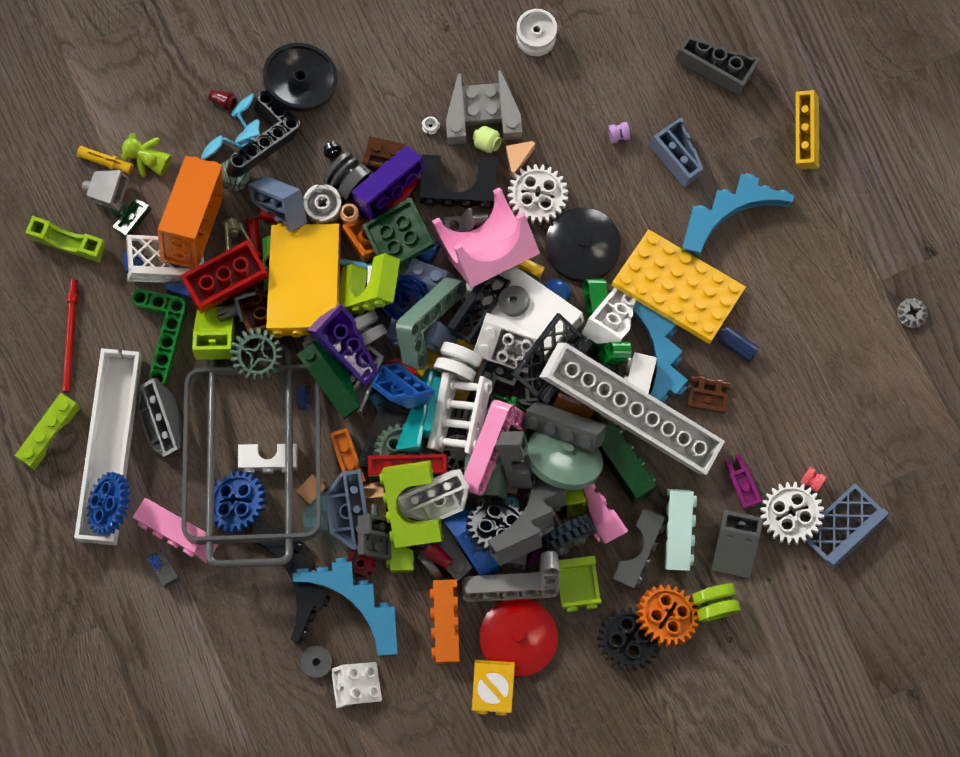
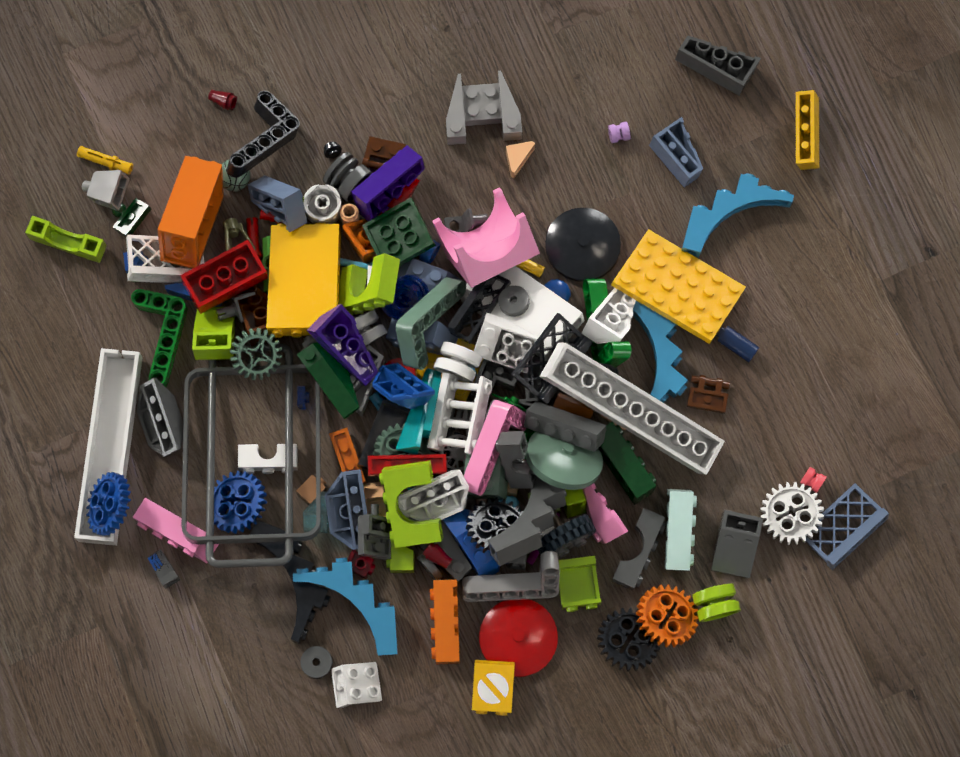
(37, 443): lime arch -> none
(72, 300): red bar -> none
(144, 155): lime piece -> none
(249, 133): medium azure plant -> none
(299, 77): black dish -> none
(435, 125): white plate -> none
(480, 194): black arch -> none
(487, 139): yellowish green head -> none
(536, 32): white wheel -> none
(541, 178): white gear -> none
(640, 370): white brick -> none
(743, 483): magenta hinge -> none
(909, 320): light grey gear -> none

